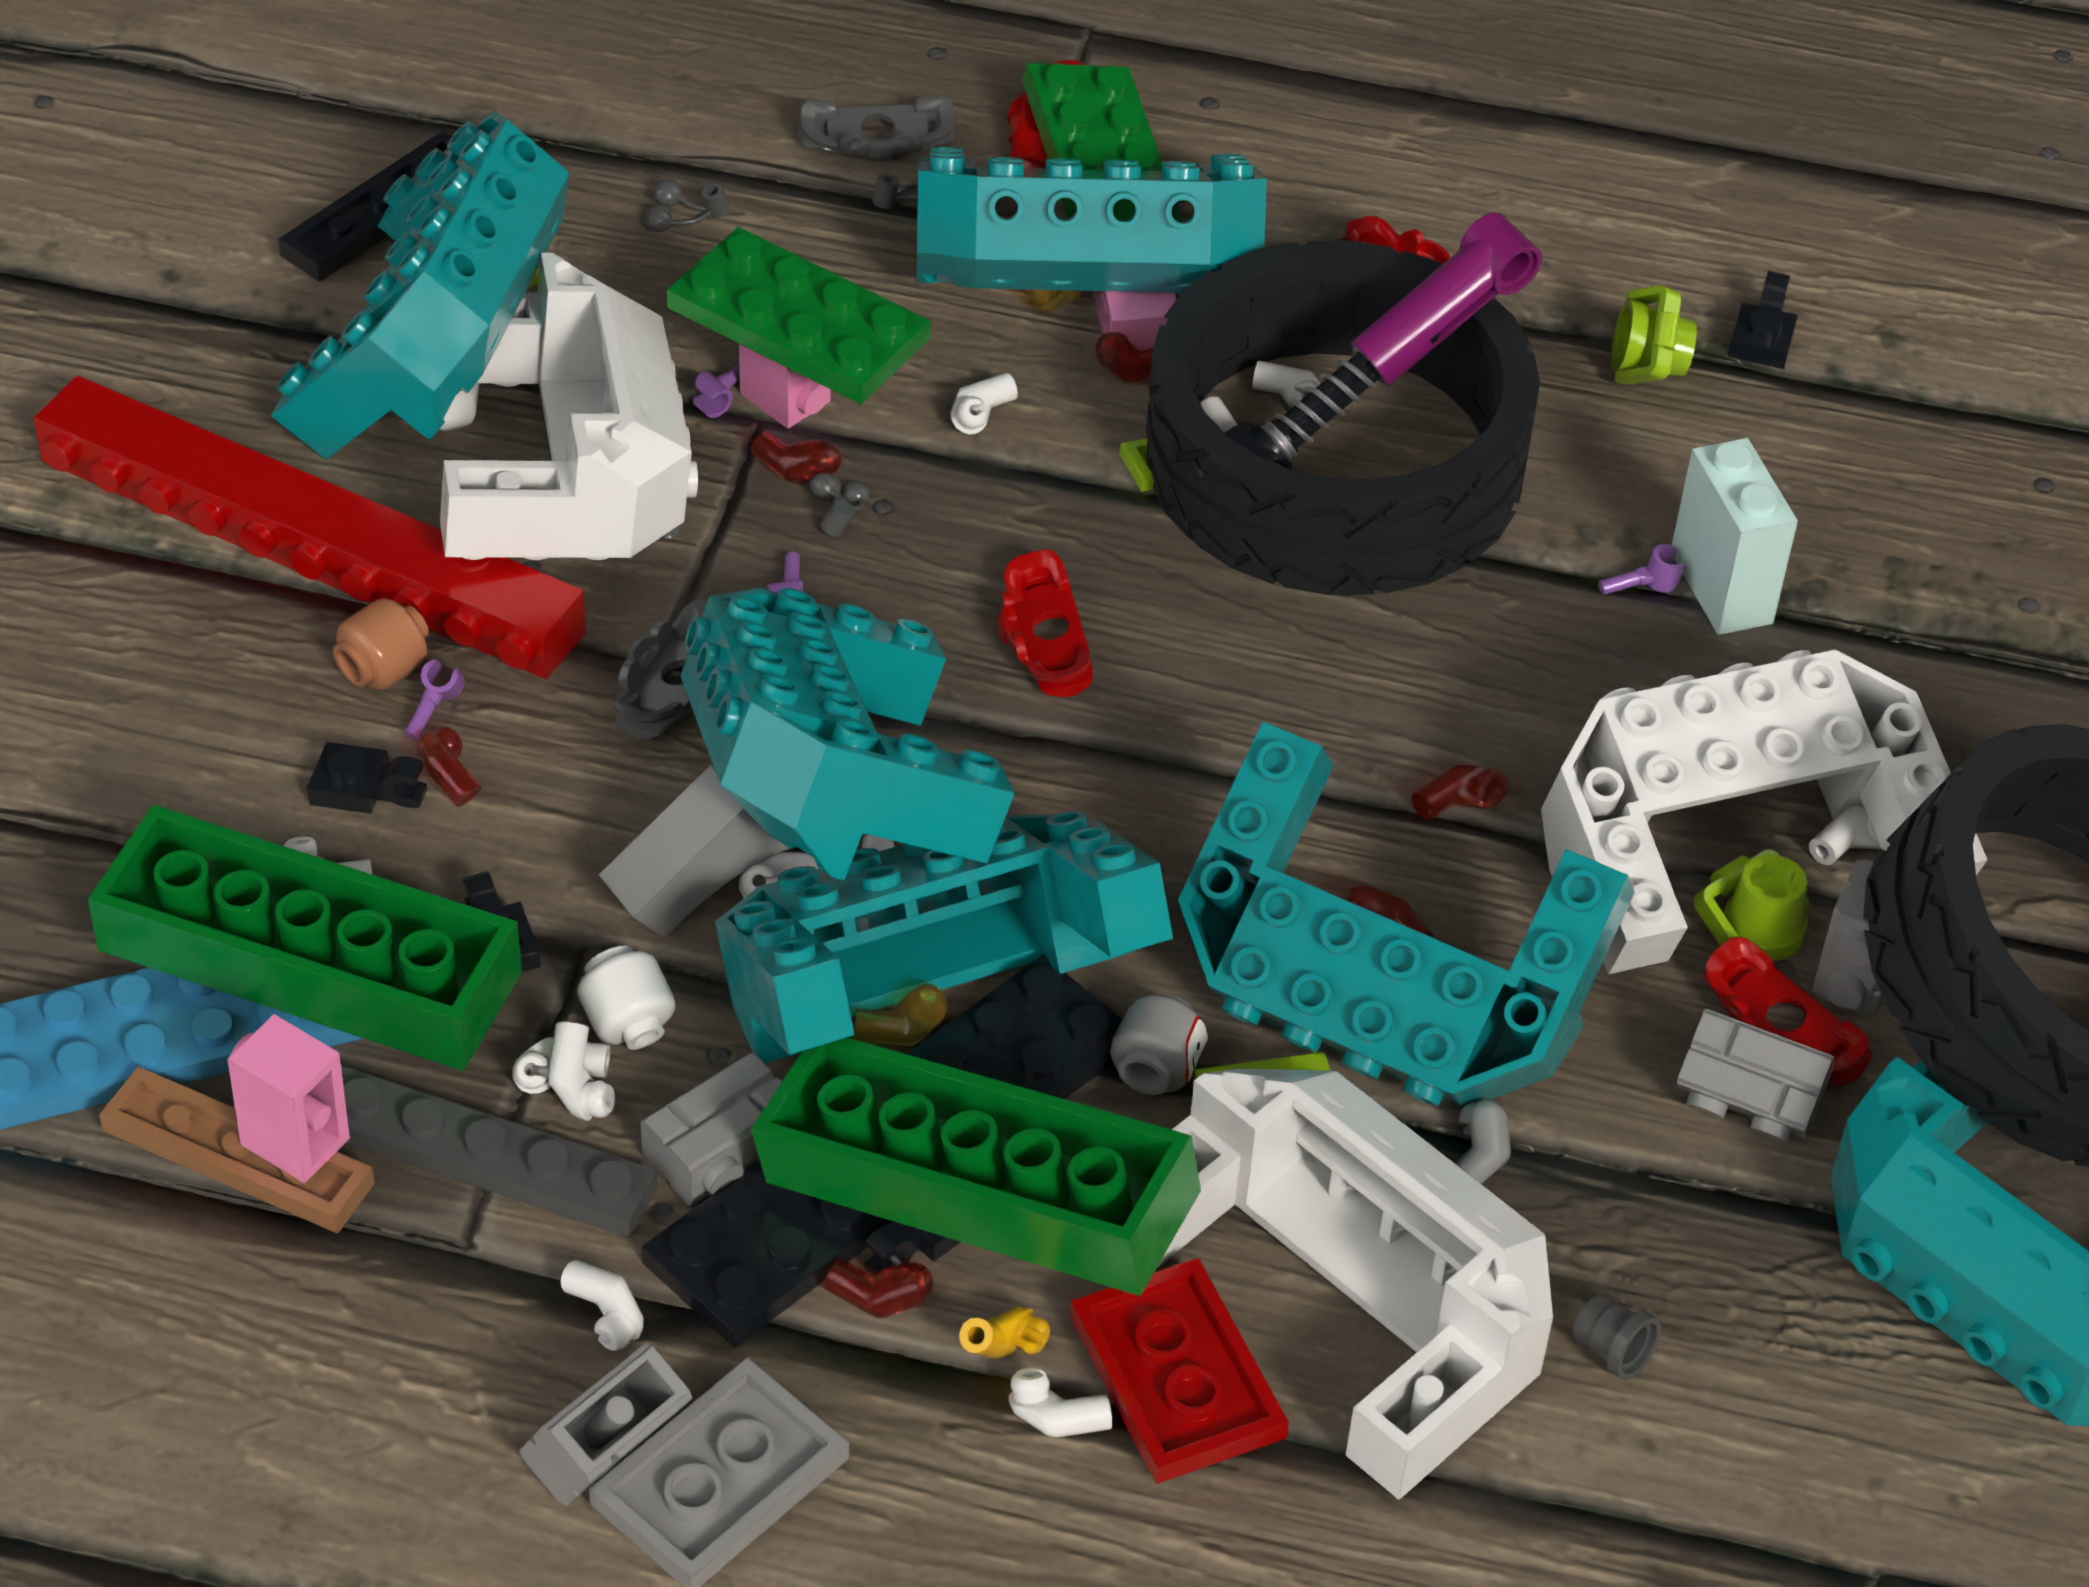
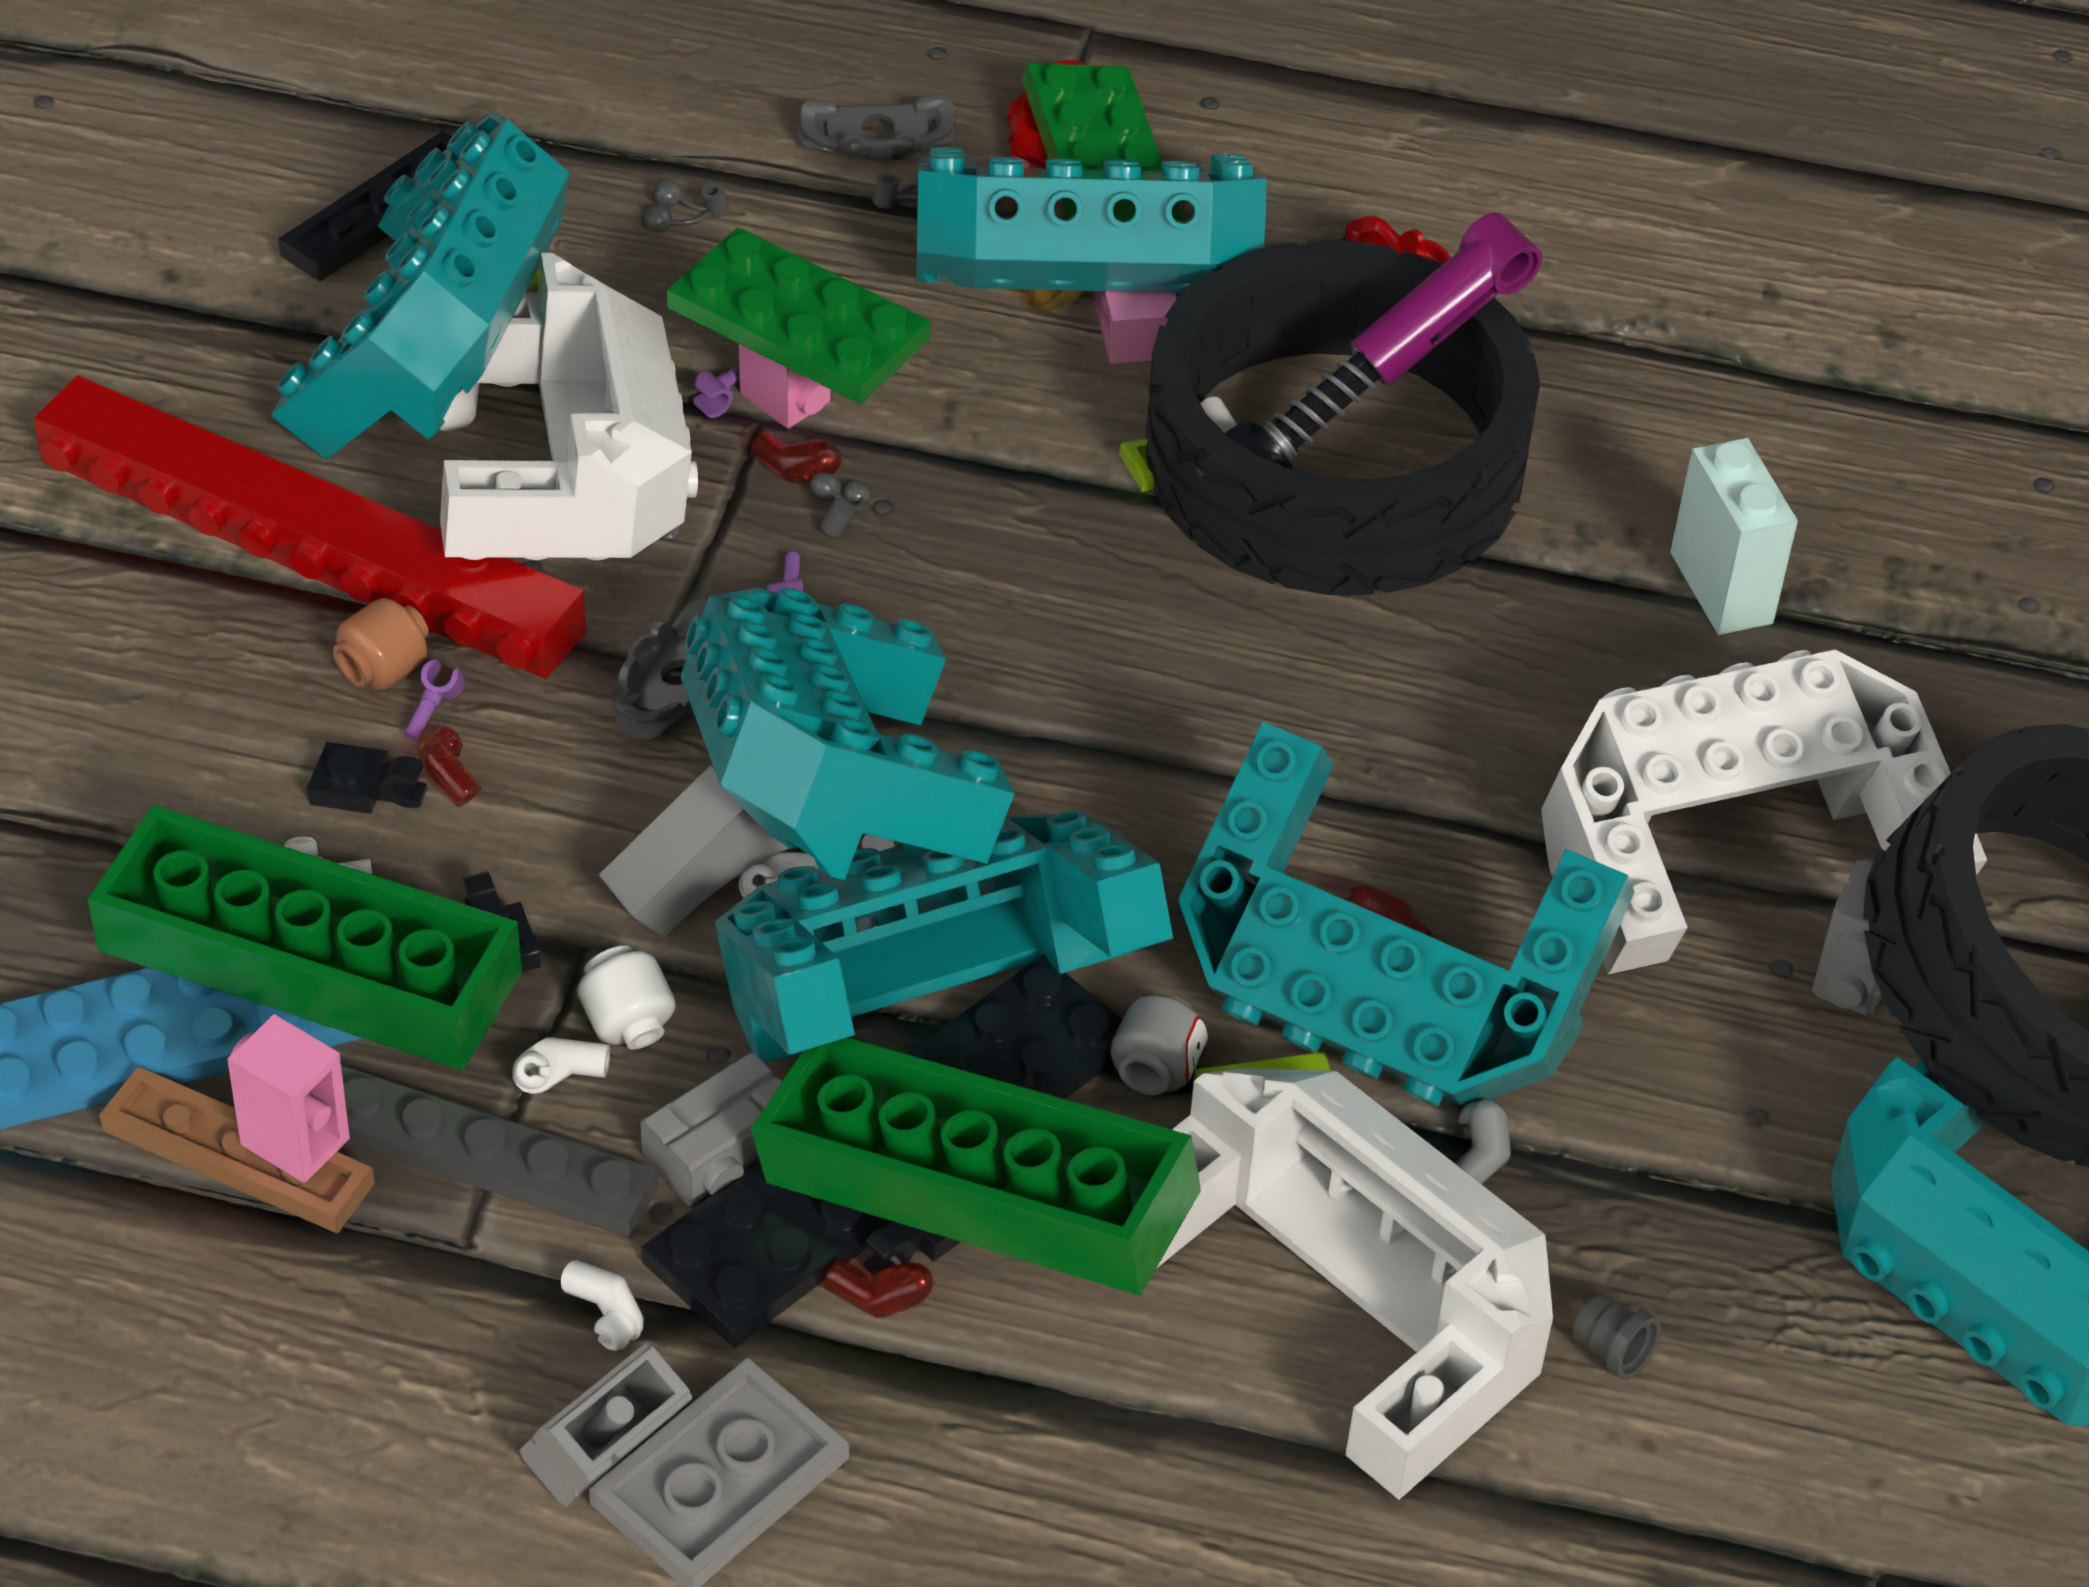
(571, 1080): white arm -> none
(907, 1022): clear yellow arm -> none
(975, 401): white arm -> none
(1004, 1333): yellow arm -> none
(1035, 592): red piece -> none
(1053, 1414): white arm -> none
(1123, 358): clear red arm -> none
(1179, 1371): red plate -> none
(1283, 380): white arm -> none
(1463, 787): clear red arm -> none
(1649, 340): lime piece -> none
(1658, 574): medium lavender hand -> none
(1751, 985): red piece -> none
(1754, 1076): light grey brick -> none
(1765, 331): black plate -> none
(1766, 903): lime piece -> none
(1845, 831): white arm -> none

